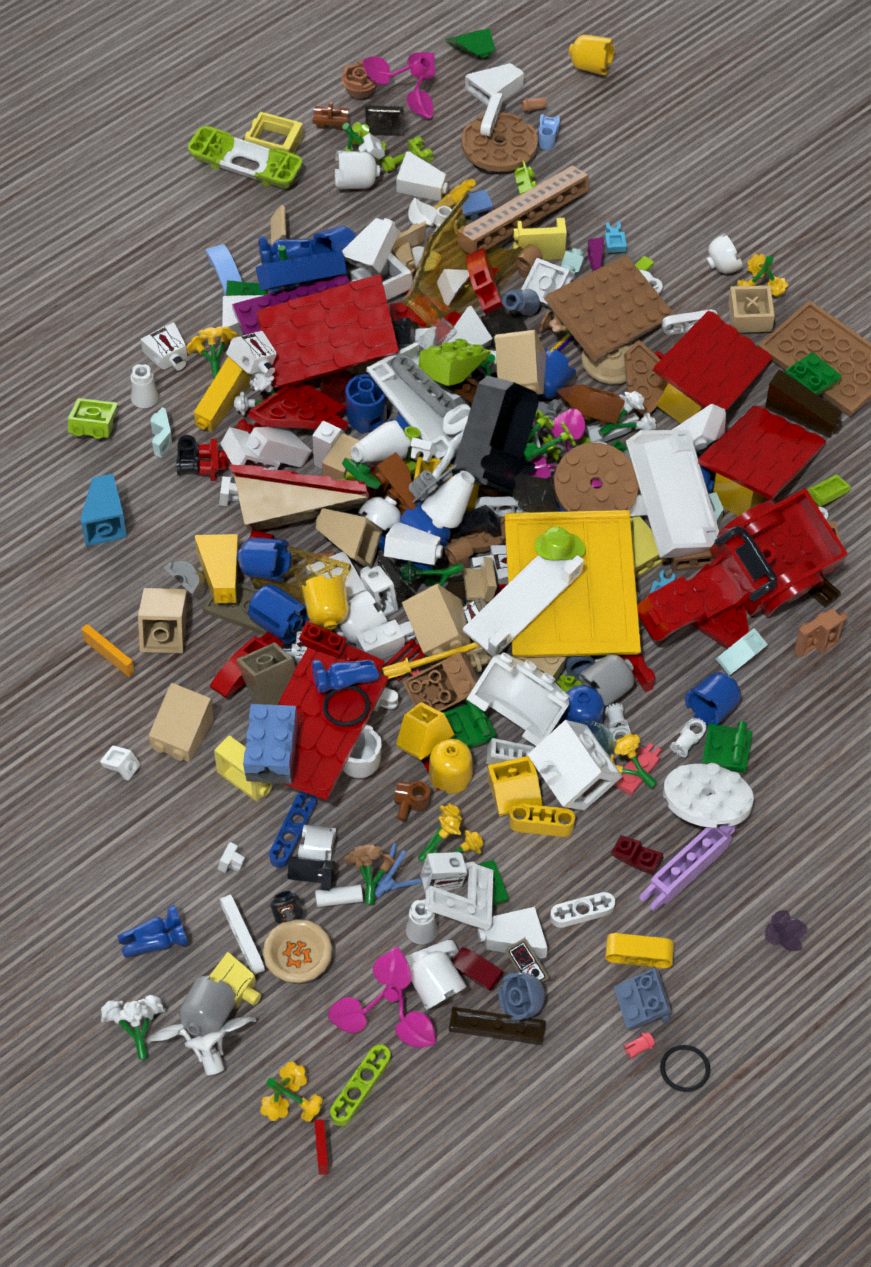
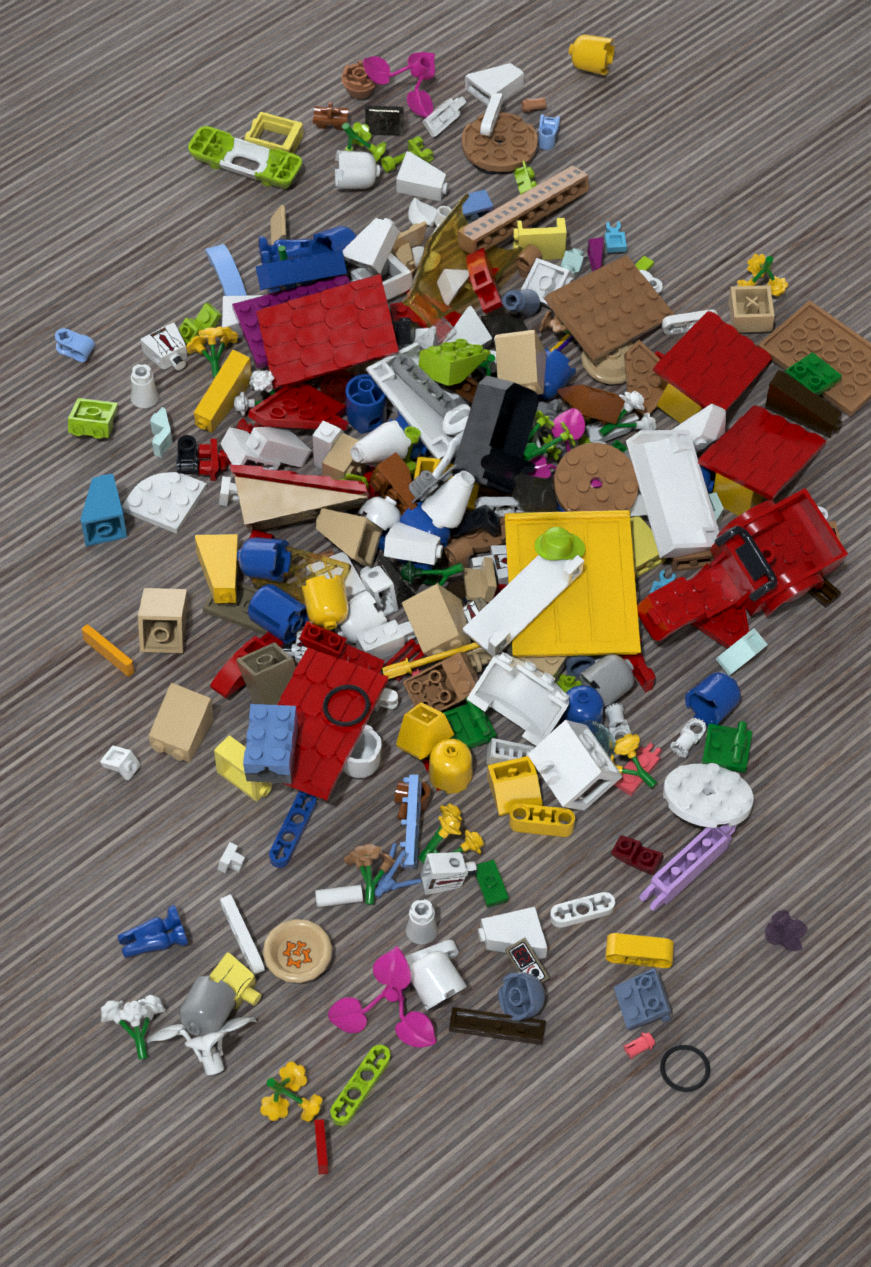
(76, 346): none -> light blue piece
(165, 499): none -> white plate
(191, 577): light grey cylinder -> none
(206, 318): none -> lime slope
(238, 288): green plate -> none
(253, 353): white torso -> none
(286, 907): black head -> none
(312, 871): black bracket -> none
(317, 842): white cylinder -> none
(343, 674): blue piece -> none
(361, 472): green plate -> none
(373, 146): white tile -> none
(413, 821): none -> light blue hinge
(422, 447): white tile -> none
(443, 116): none -> white hinge
(456, 194): yellow plate -> none
(472, 911): white plate -> none
(474, 43): green slope -> none
(477, 968): dark red slope -> none
(723, 255): white cylinder -> none
(820, 633): nougat plate -> none
(829, 490): lime plate -> none

